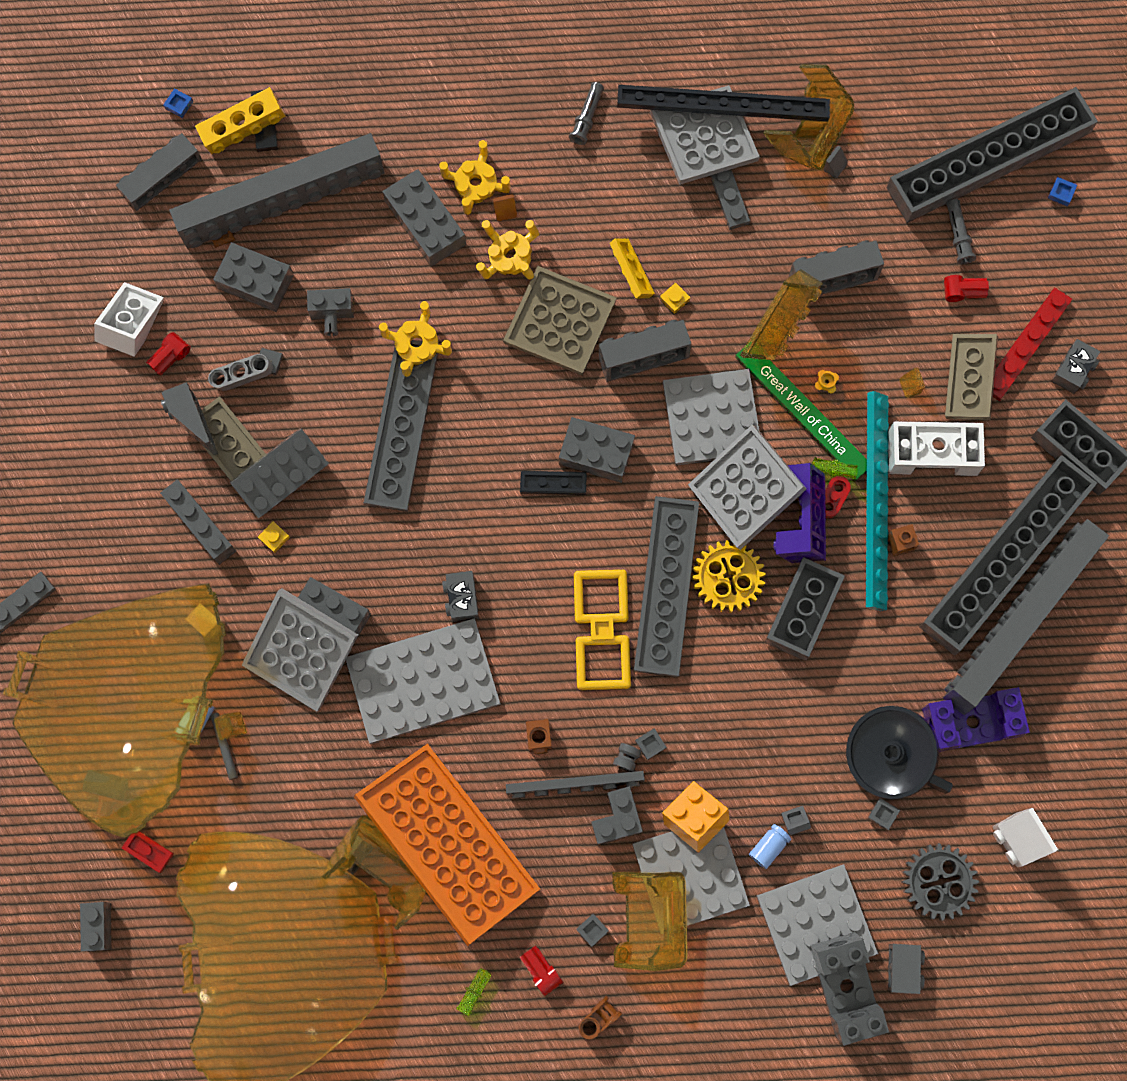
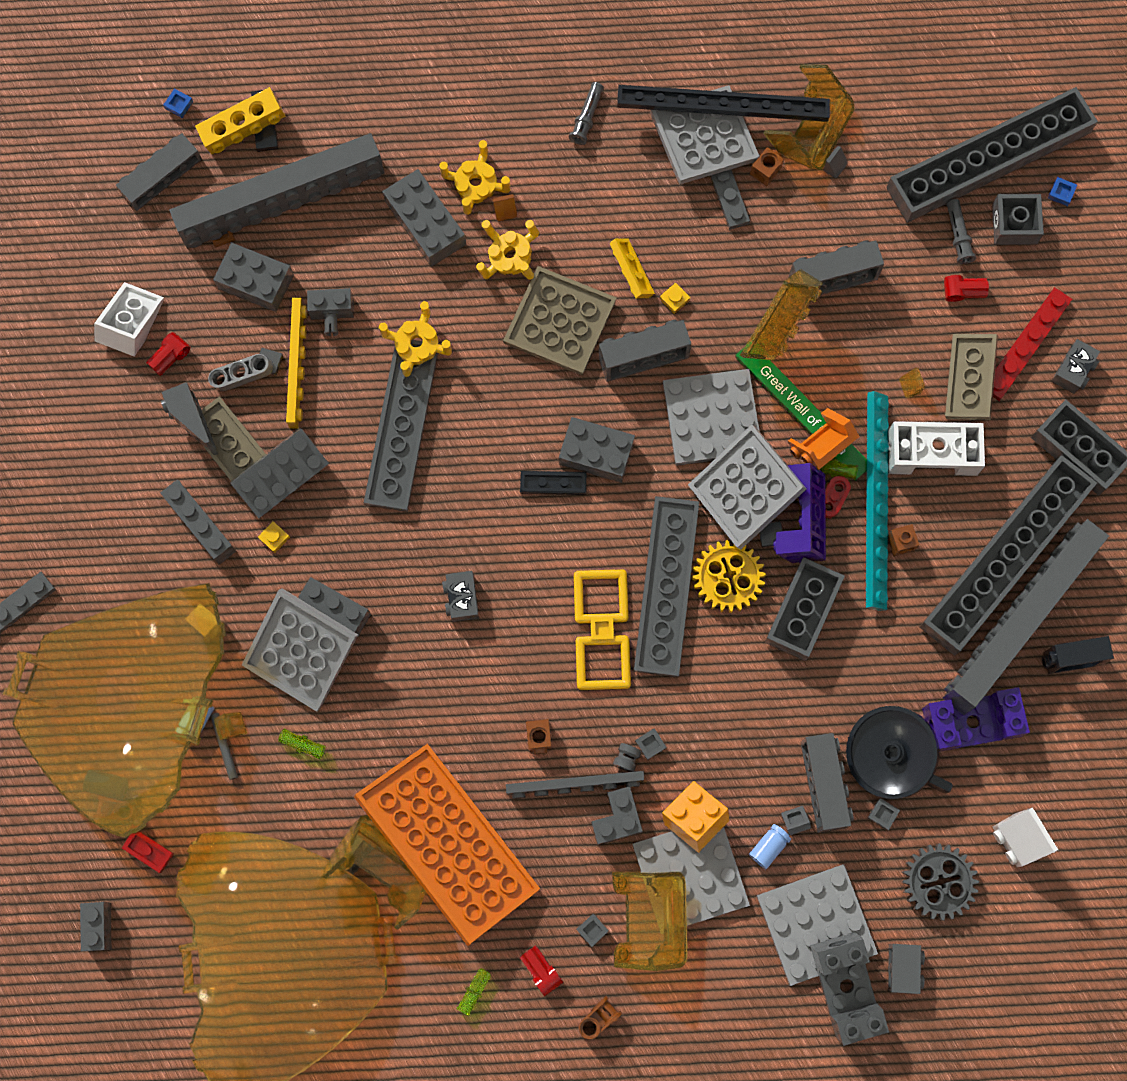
(296, 372): none -> yellow plate
(302, 744): none -> clear neon green pin
(422, 681): light grey plate -> none
(763, 173): none -> dark orange brick
(768, 534): none -> dark grey tile
(825, 442): none -> orange panel
(826, 375): yellow plate -> none
(826, 783): none -> dark grey brick
(1017, 219): none -> dark grey brick
(1077, 655): none -> black window

